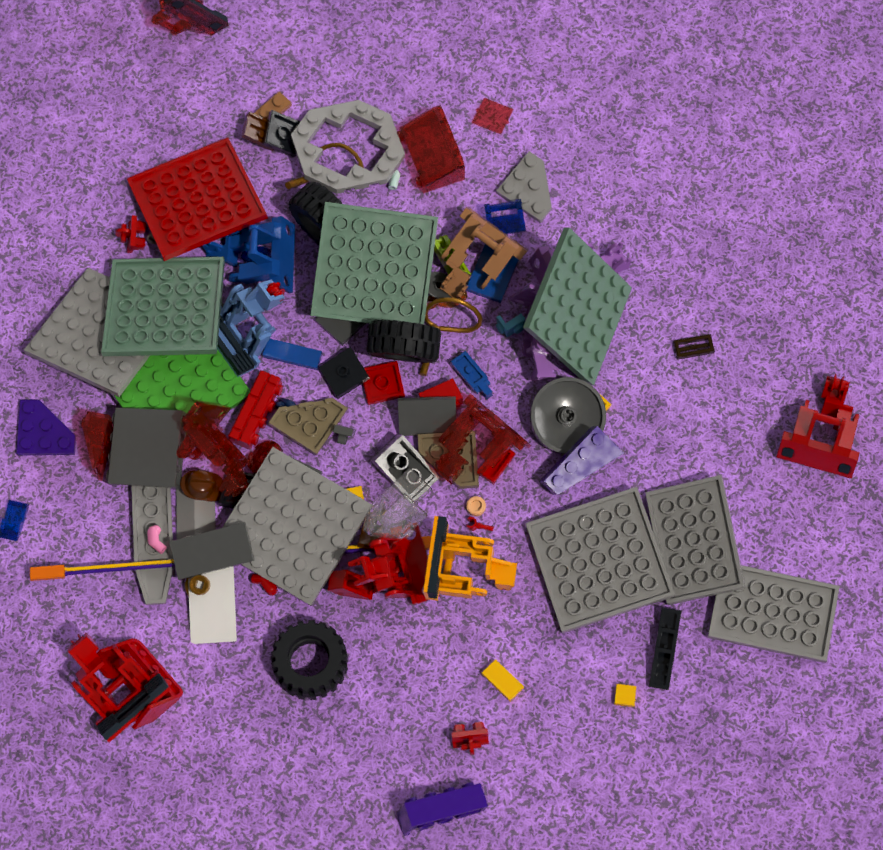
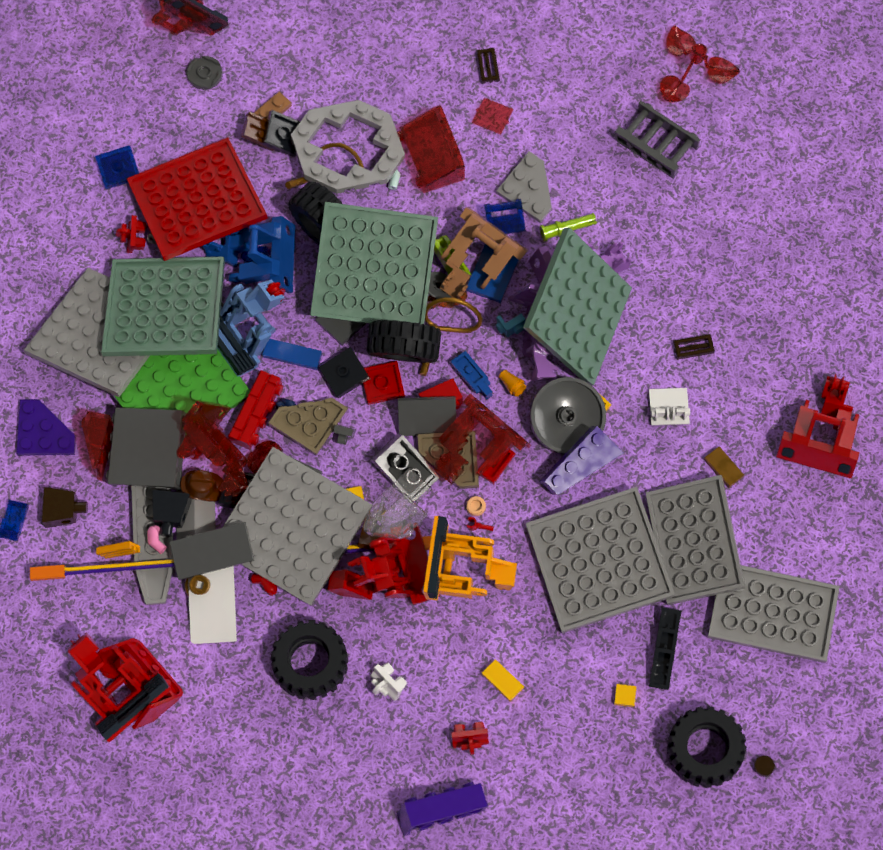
(61, 507): none -> dark brown torso
(117, 166): none -> clear blue plate
(118, 549): none -> light orange tile
(170, 510): none -> black torso
(199, 73): none -> dark grey tile
(385, 683): none -> white hips
(490, 78): none -> dark brown tile
(512, 383): none -> light orange cone
(556, 229): none -> lime pin
(651, 155): none -> dark grey fence
(669, 406): none -> white hinge
(681, 42): none -> clear red plant
(706, 720): none -> black tyre
(724, 466): none -> pearl gold tile
(764, 766): none -> dark brown tile

